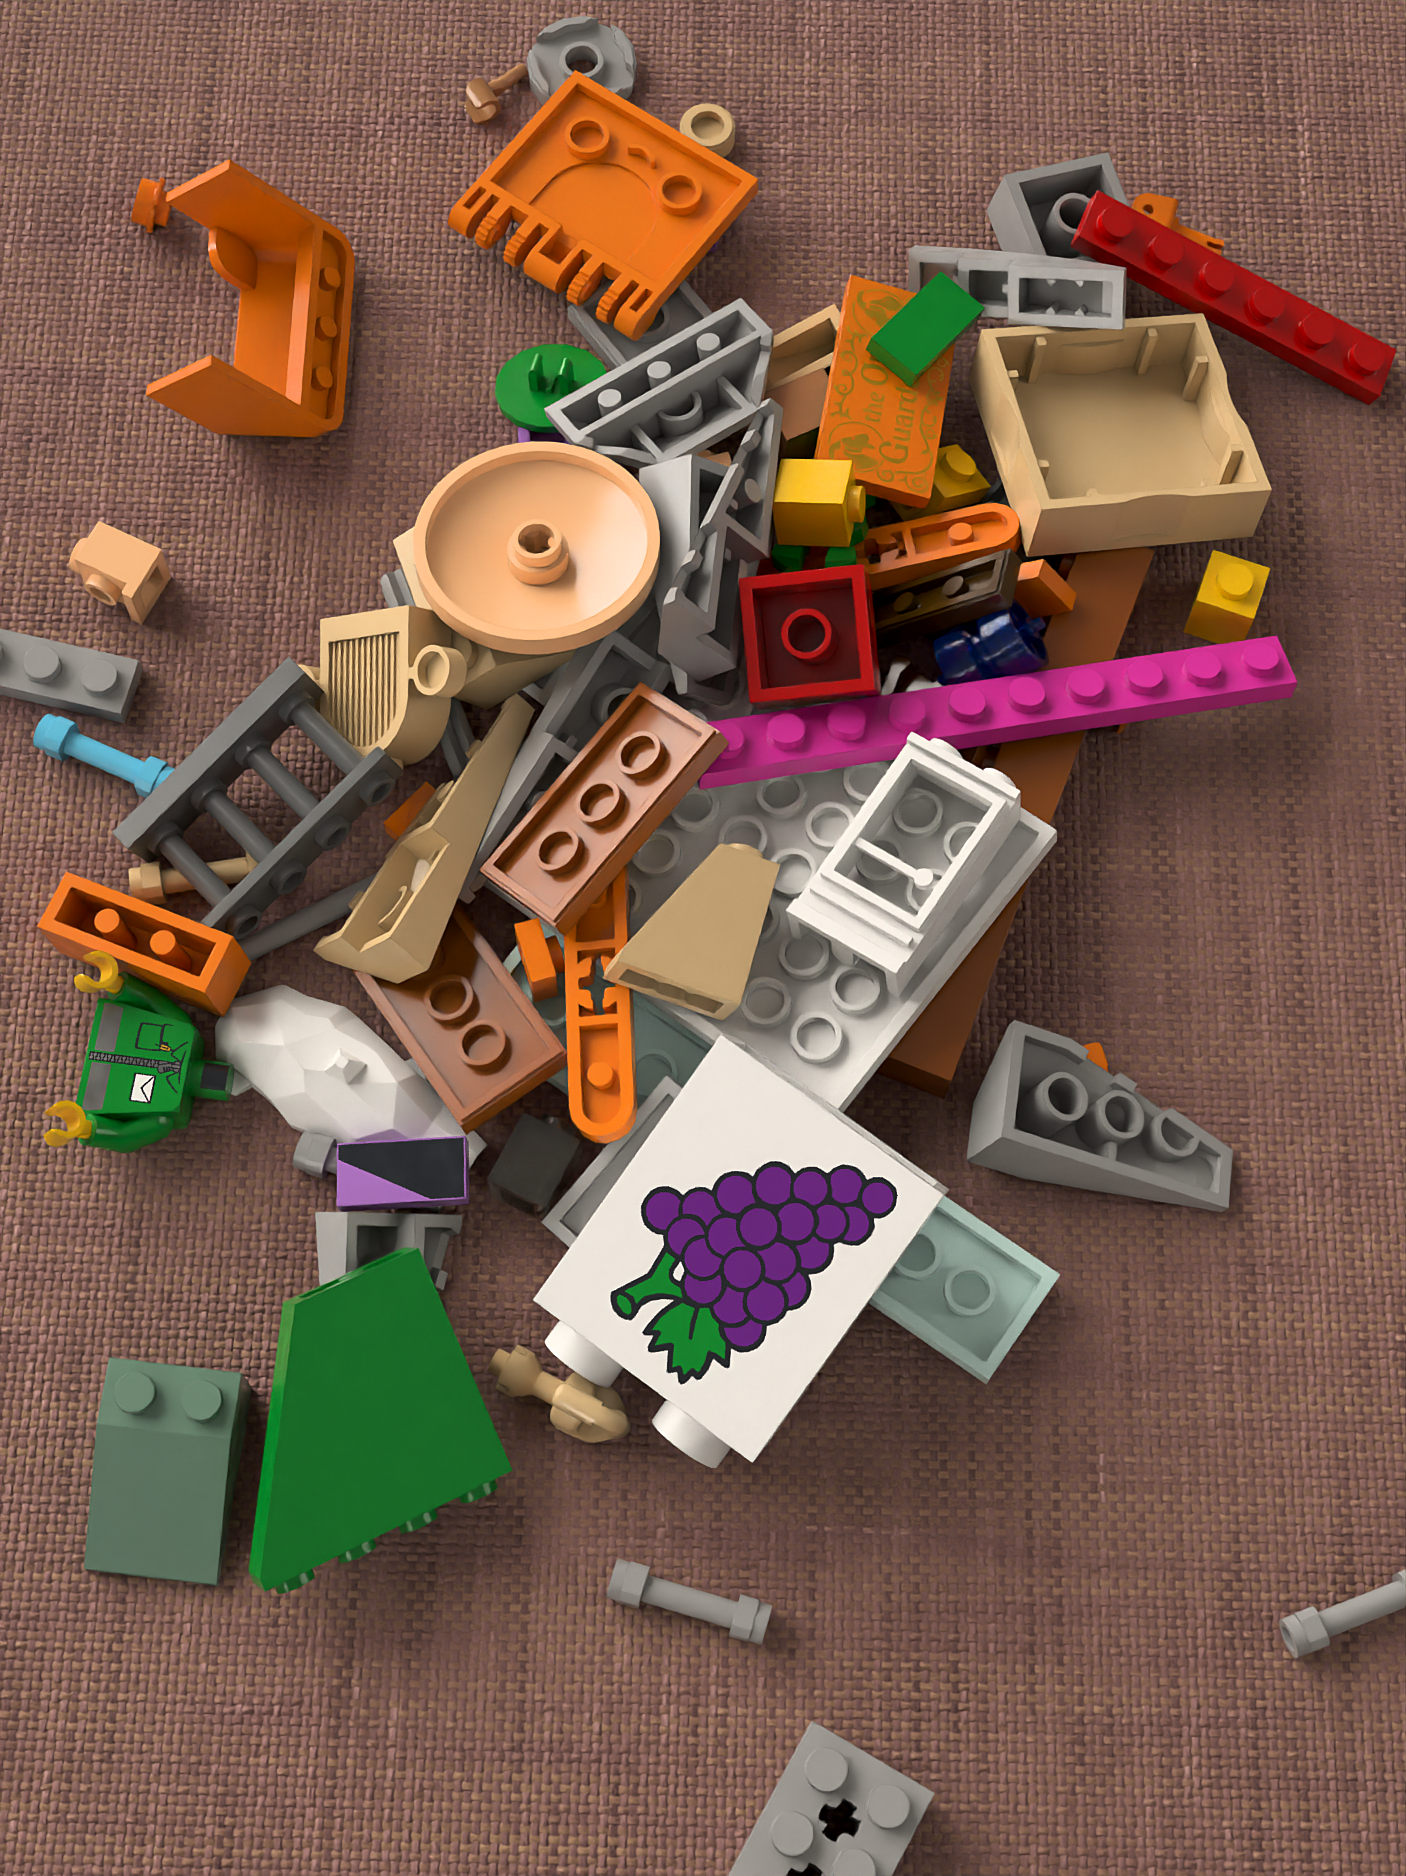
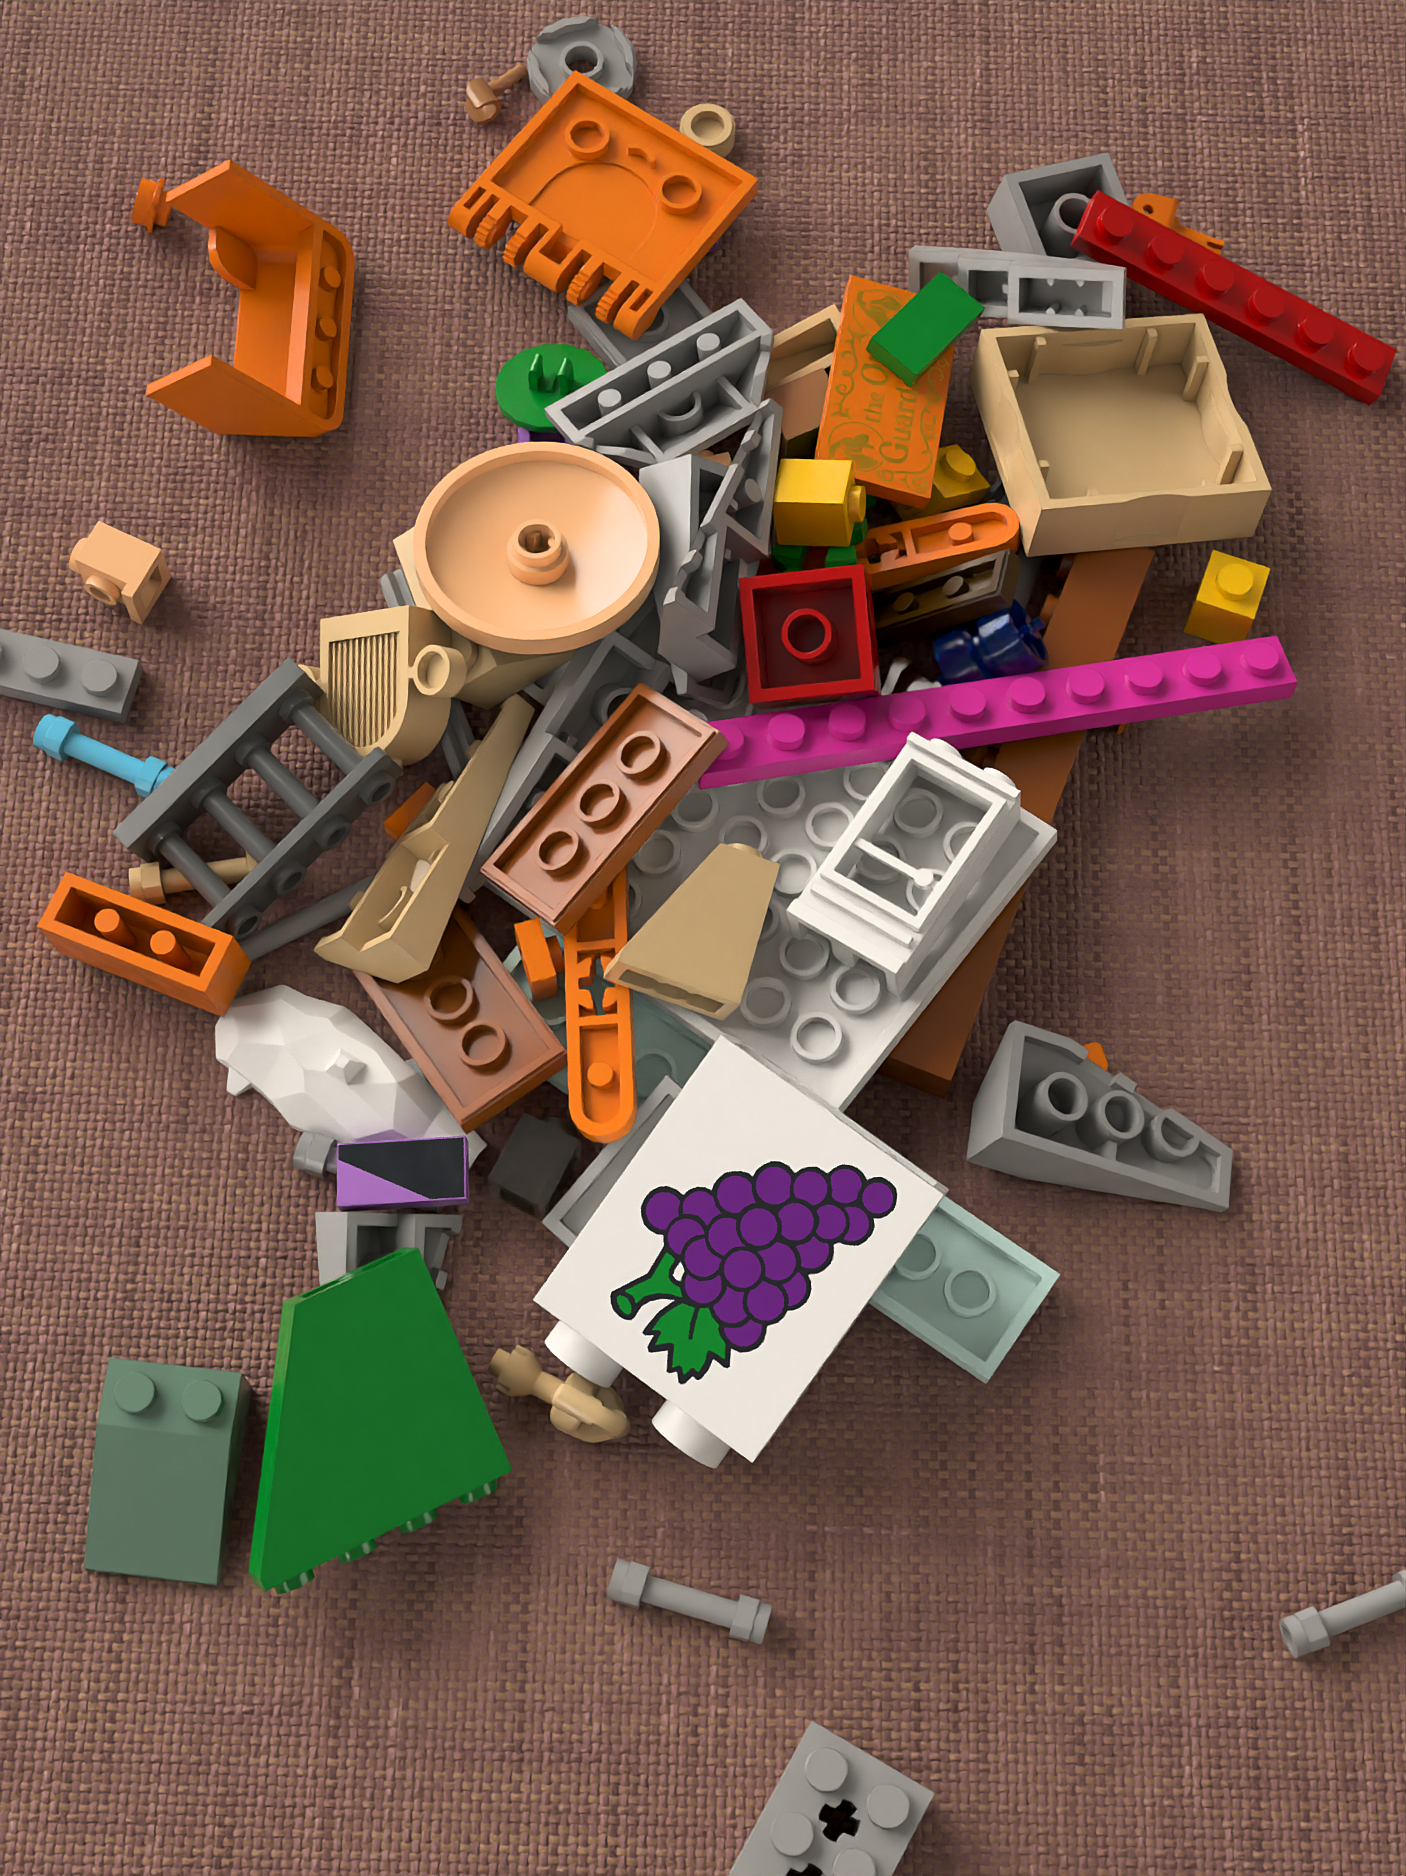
(137, 1067): green torso -> none
(1043, 590): orange tile -> none

